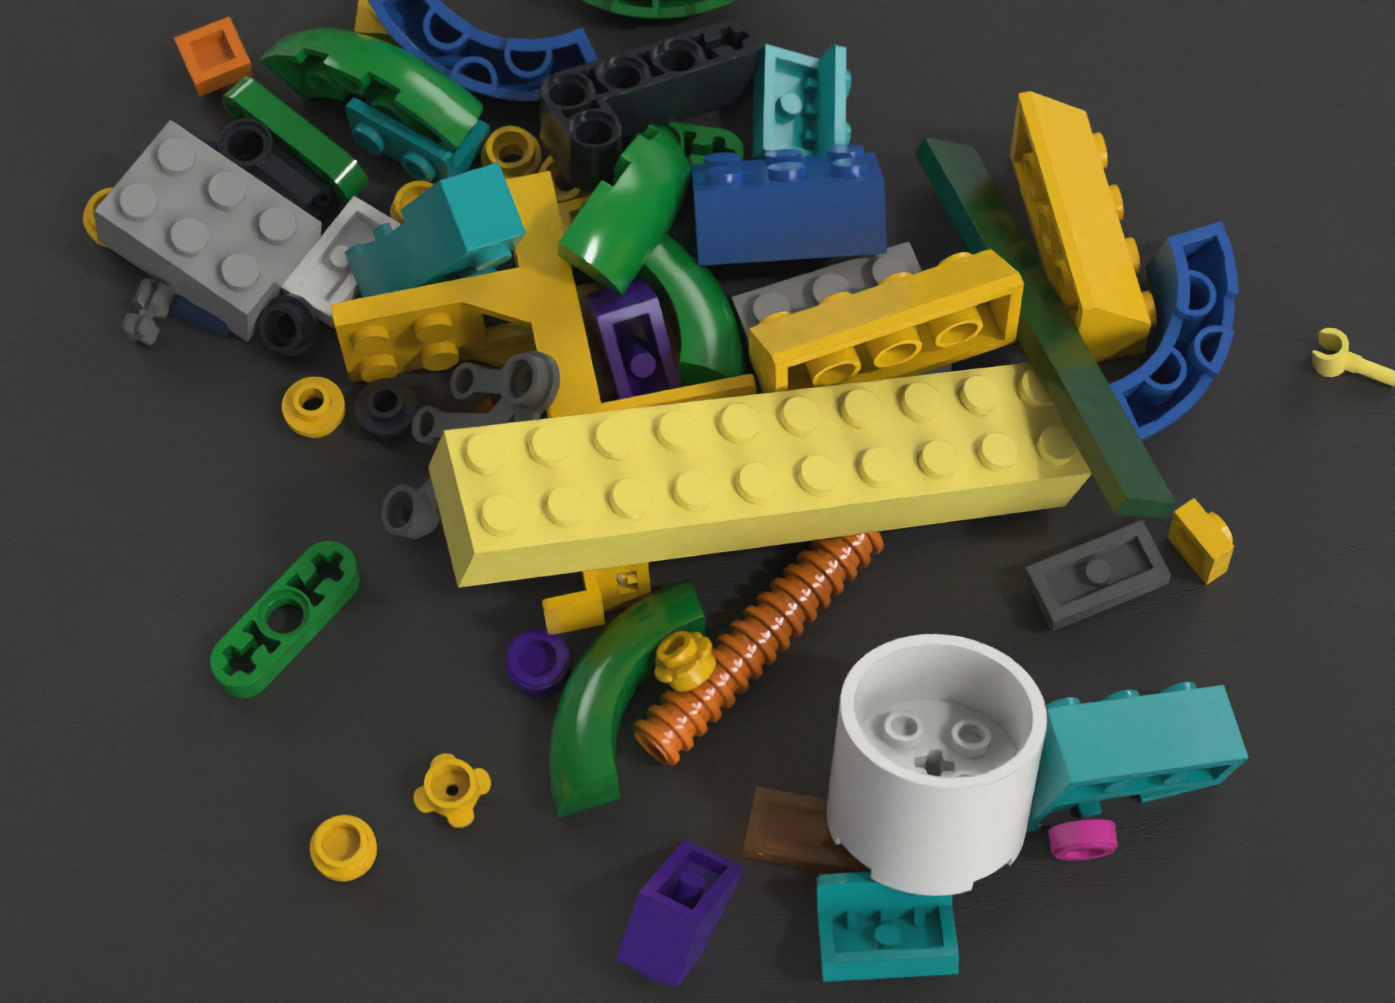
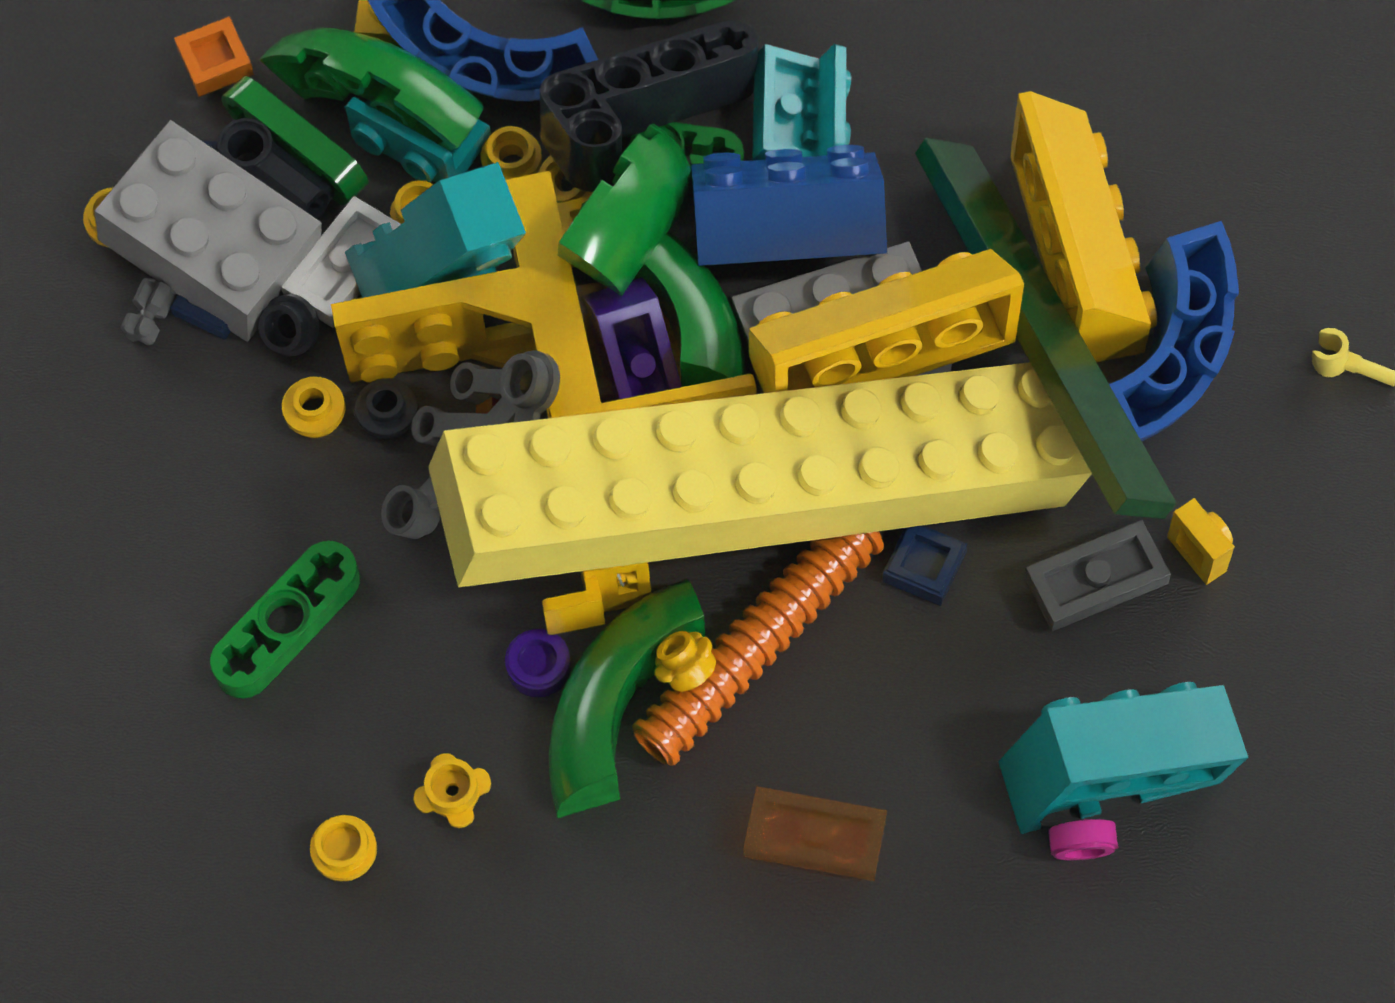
(678, 913): dark purple slope -> none
(882, 930): teal bracket -> none
(925, 563): none -> dark blue tile
(935, 762): white brick -> none

